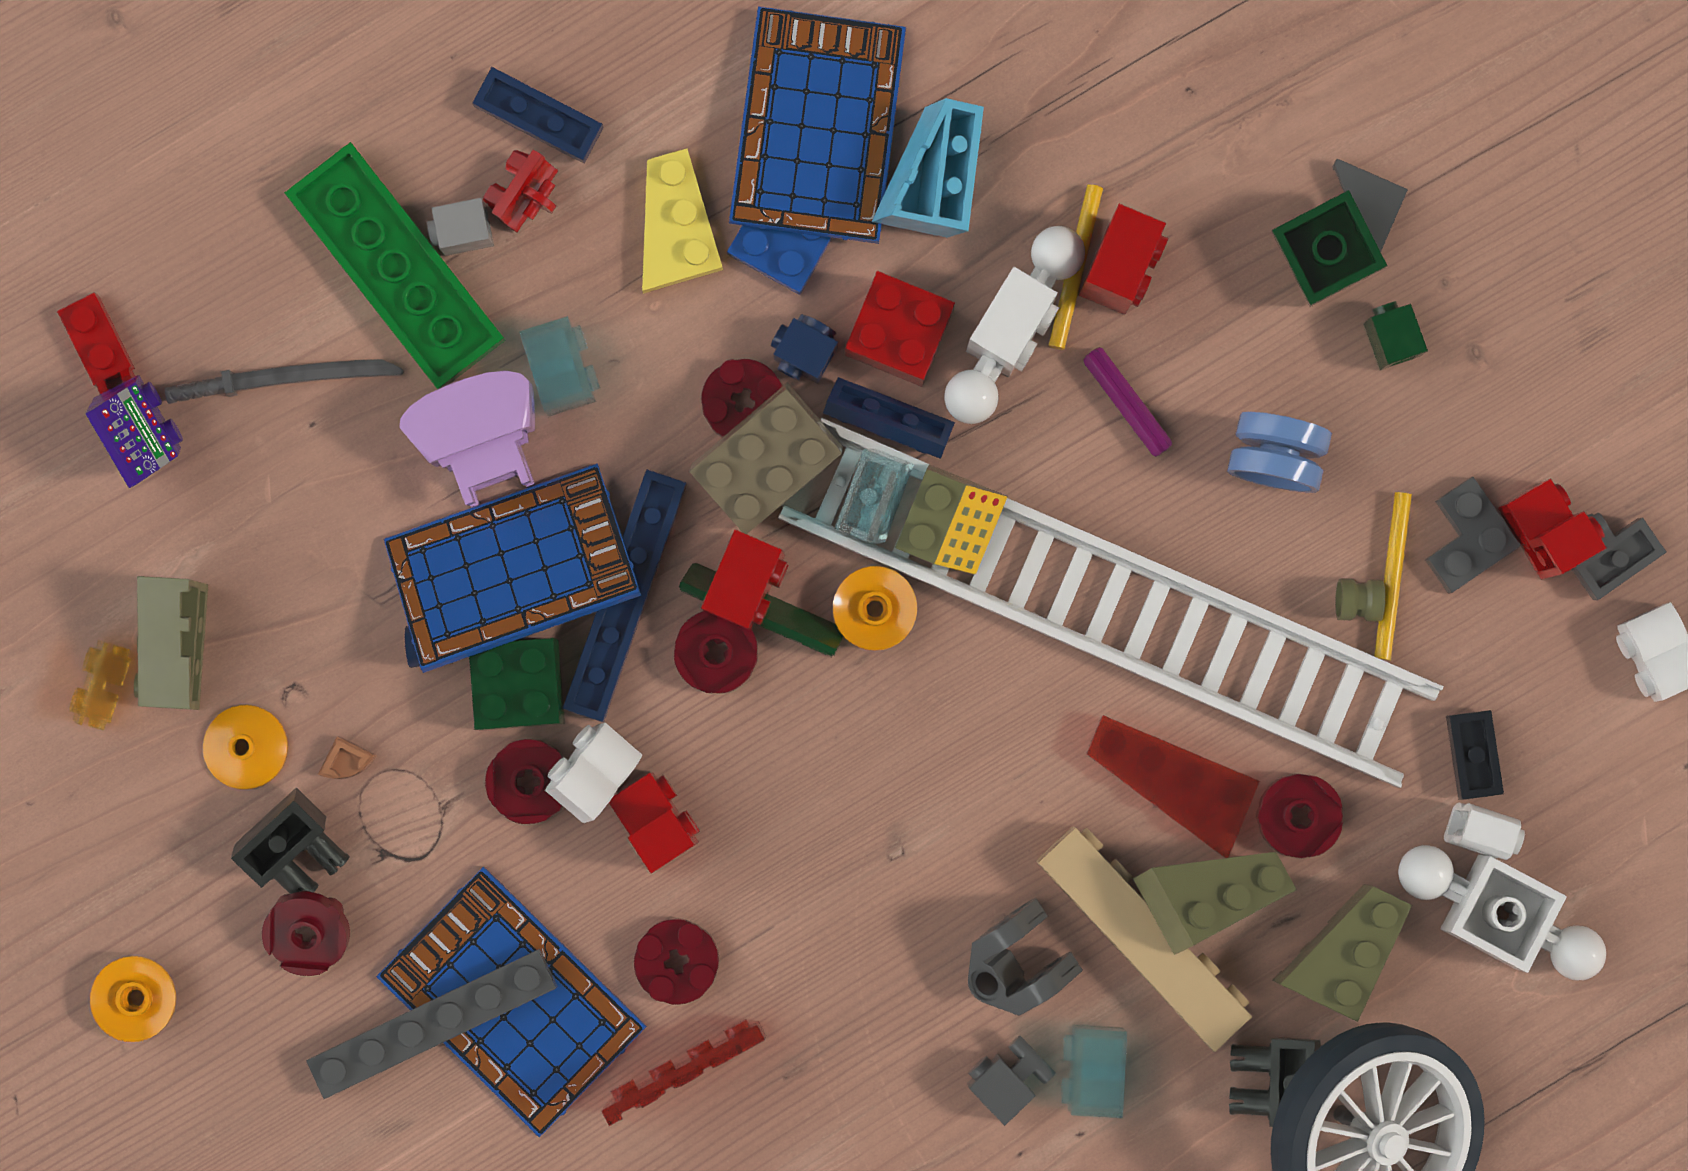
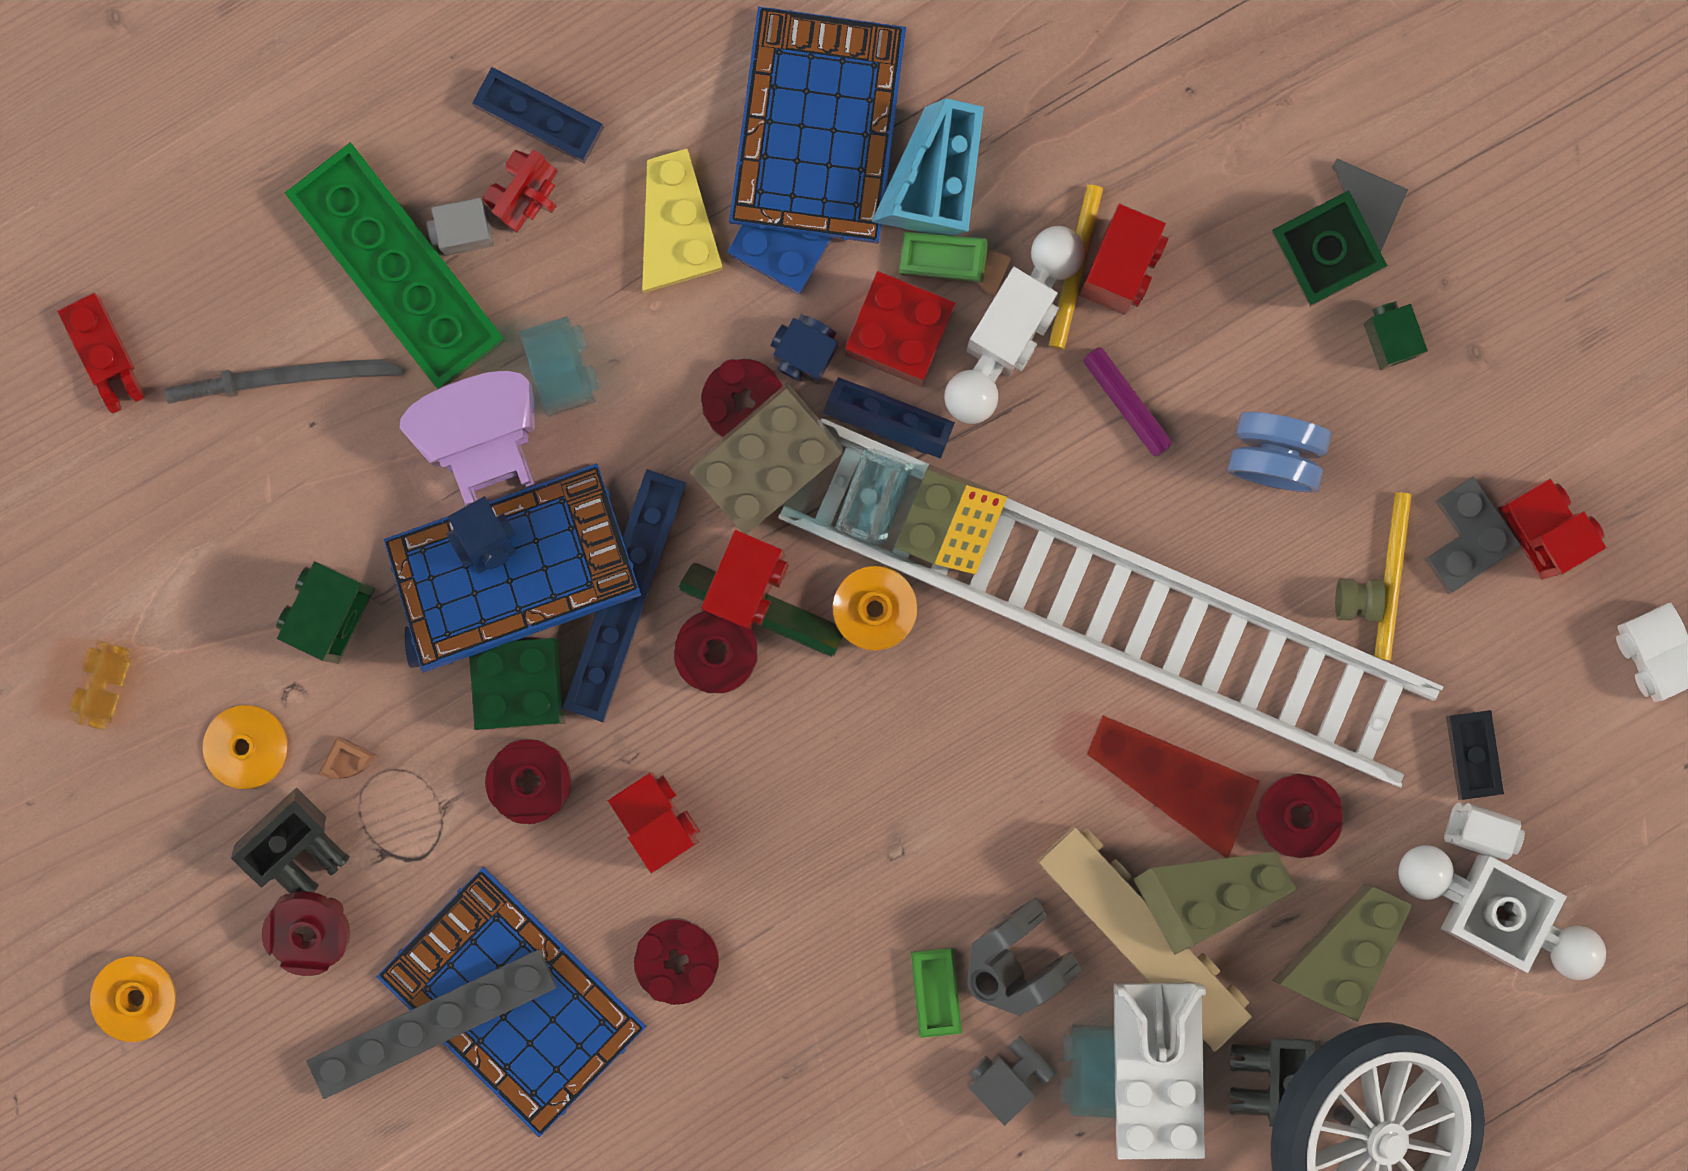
(134, 429): dark purple slope -> none
(170, 642): olive wedge -> none
(323, 612): none -> dark green brick
(481, 536): none -> dark blue brick
(592, 772): white brick -> none
(665, 1075): clear red wing -> none
(936, 992): none -> bright green tile
(943, 257): none -> bright green tile
(994, 272): none -> nougat tile
(1159, 1070): none -> white plate
(1624, 557): dark grey plate -> none

